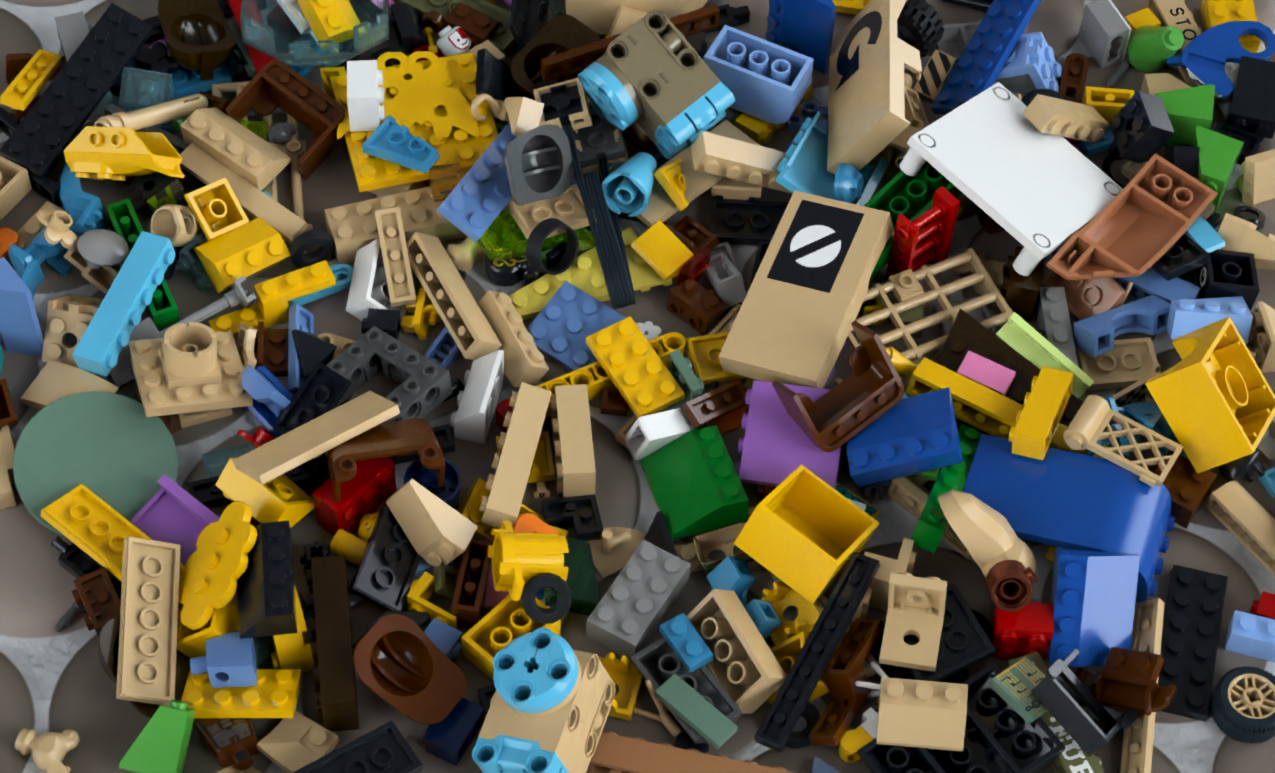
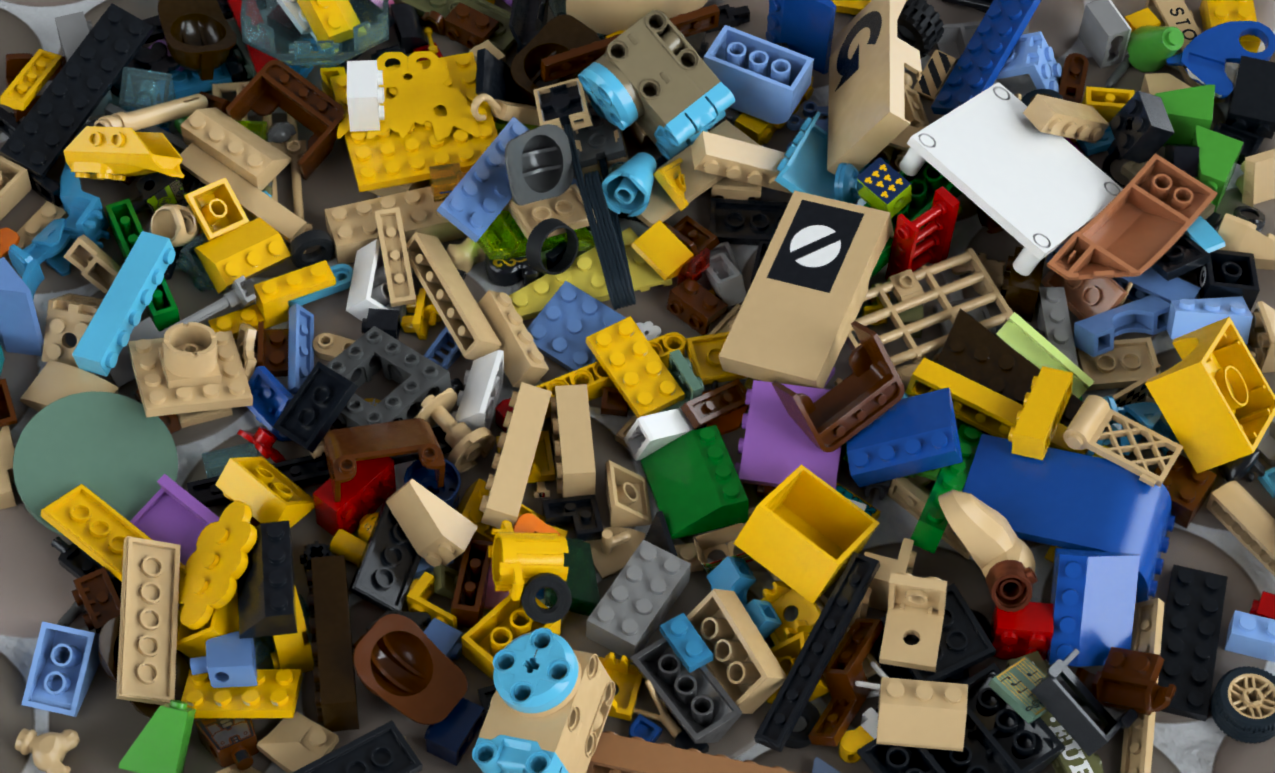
(58, 228): tan animal -> none
(61, 669): none -> light blue slope
(102, 248): light grey dish -> none
(263, 390): medium blue slope -> none
(311, 350): black slope -> none
(316, 437): tan tile -> none
(400, 147): dark azure wing -> none
(453, 41): head -> none
(465, 443): none -> tan piece
(523, 114): tan slope -> none
(625, 19): tan slope -> none
(626, 497): none -> tan slope
(644, 729): none -> blue tile
(696, 711): sand green tile -> none
(884, 187): none -> piece
(901, 363): yellow cone -> none
(987, 373): bright pink tile -> none

